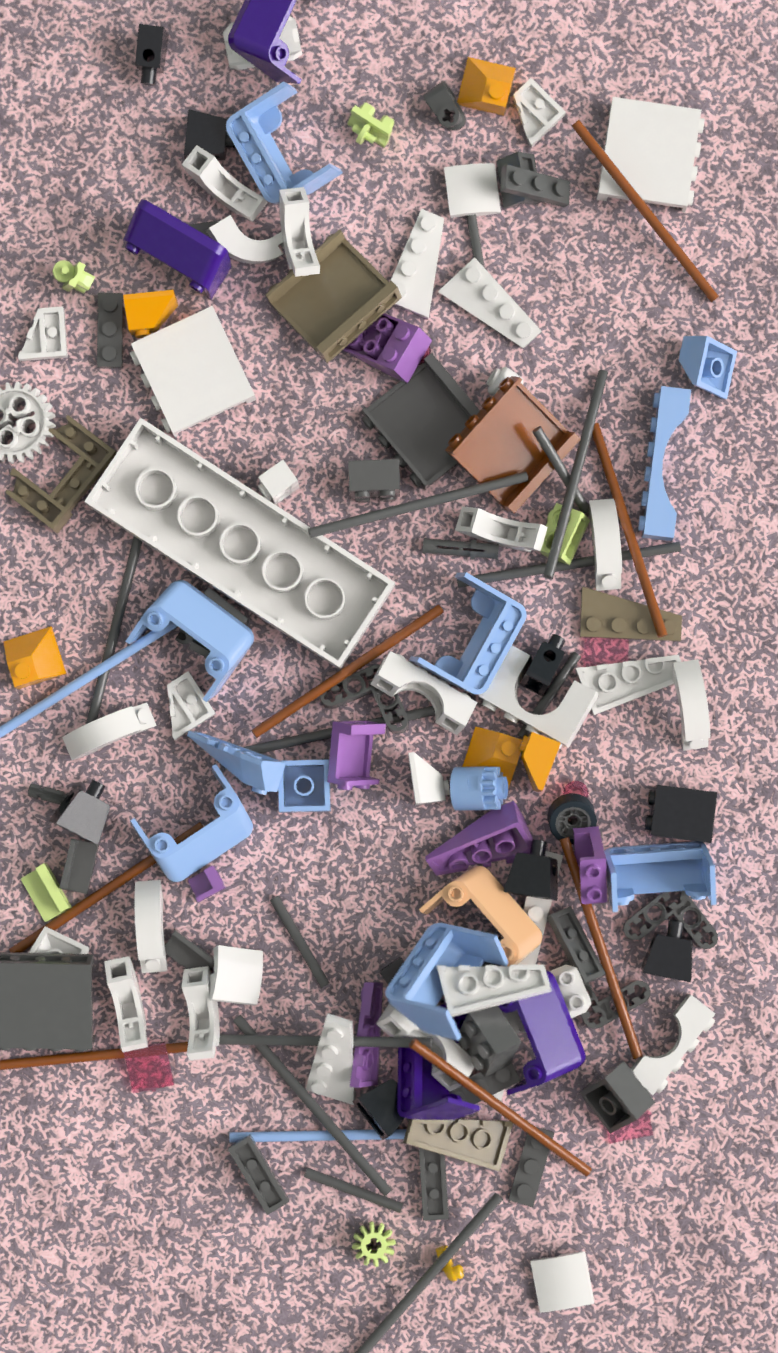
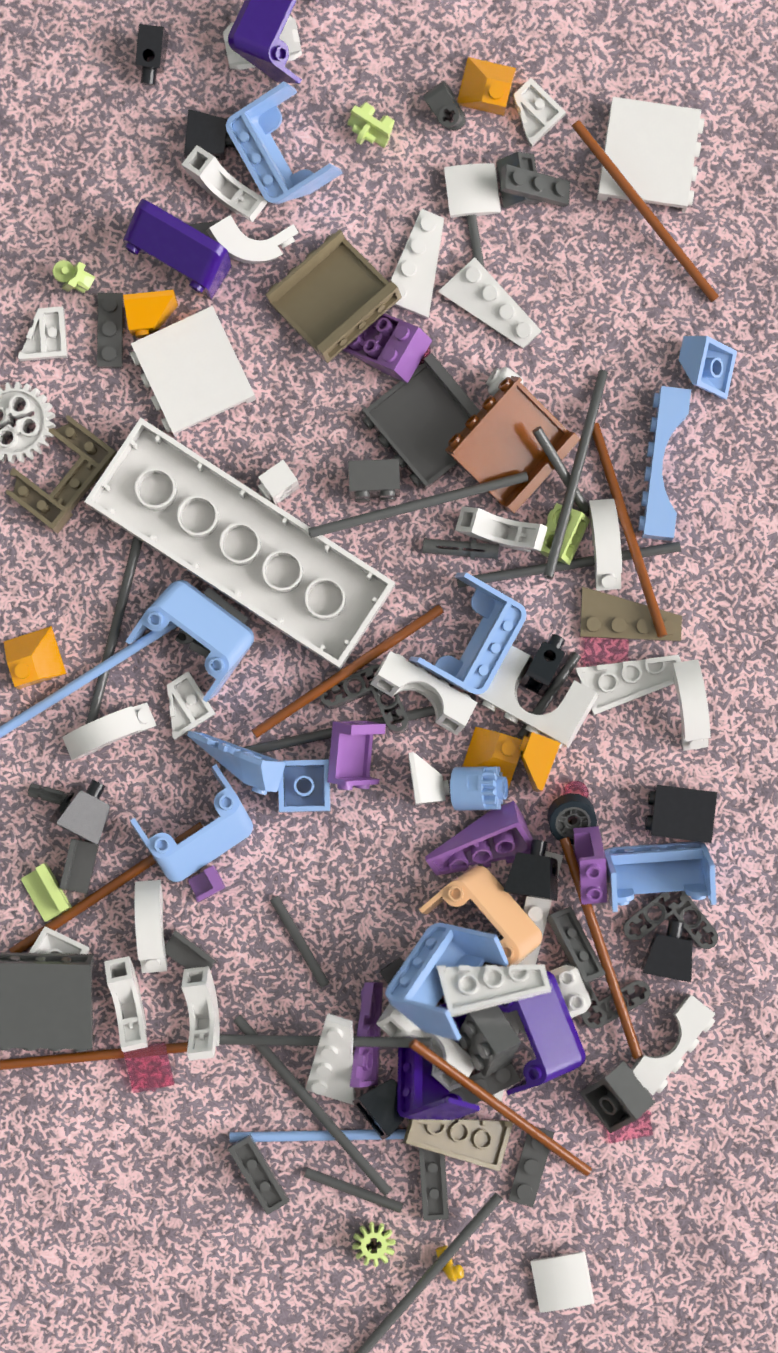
(236, 975): white slope -> none
(296, 232): white arch -> none

